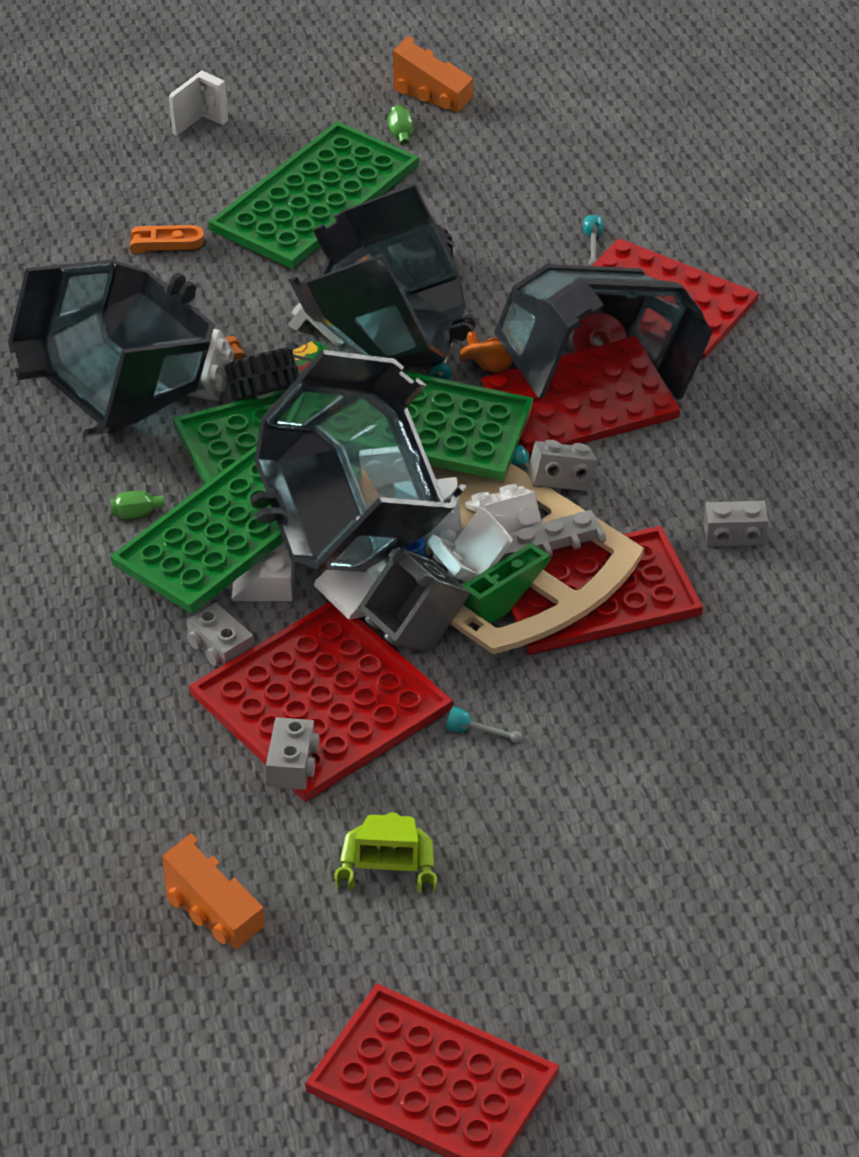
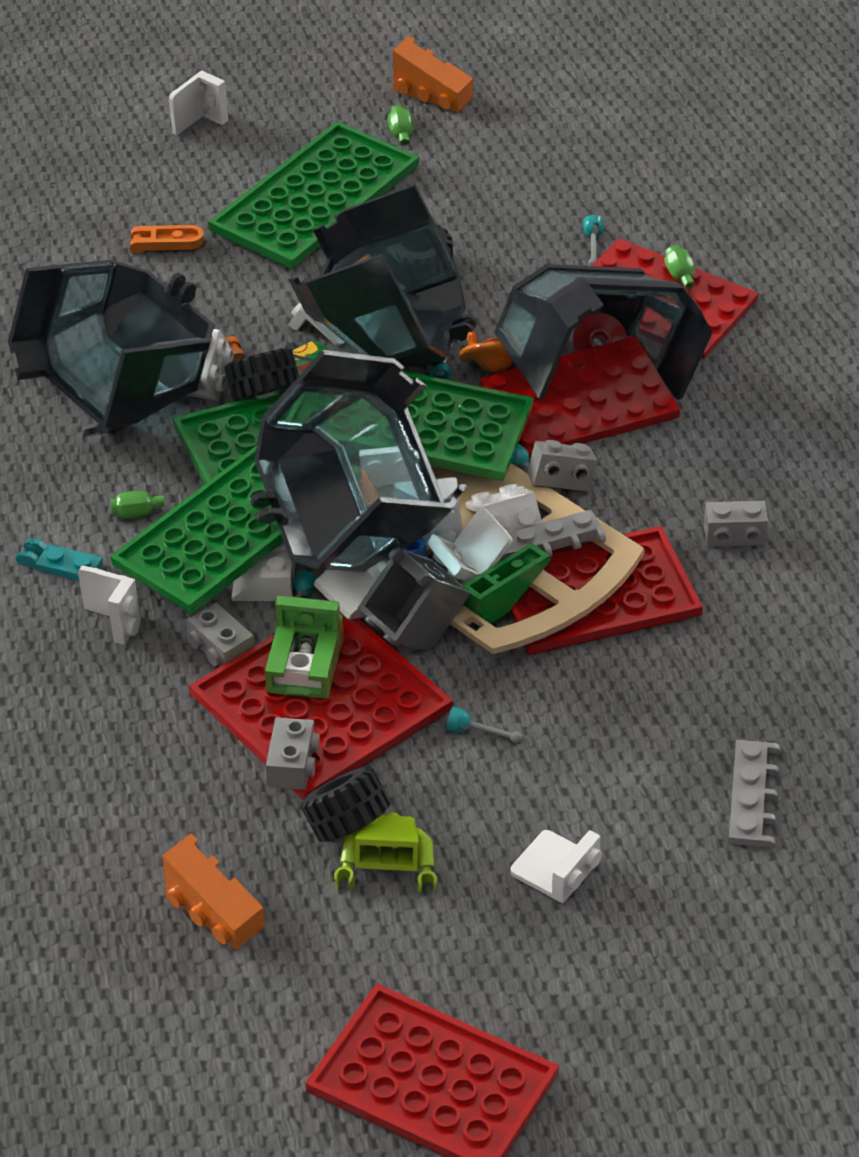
(55, 559): none -> teal hinge
(114, 597): none -> white bracket
(304, 583): none -> teal hinge
(304, 647): none -> bright green brick
(345, 804): none -> black tyre
(557, 864): none -> white bracket
(680, 266): none -> bright green plant
(750, 792): none -> light grey hinge

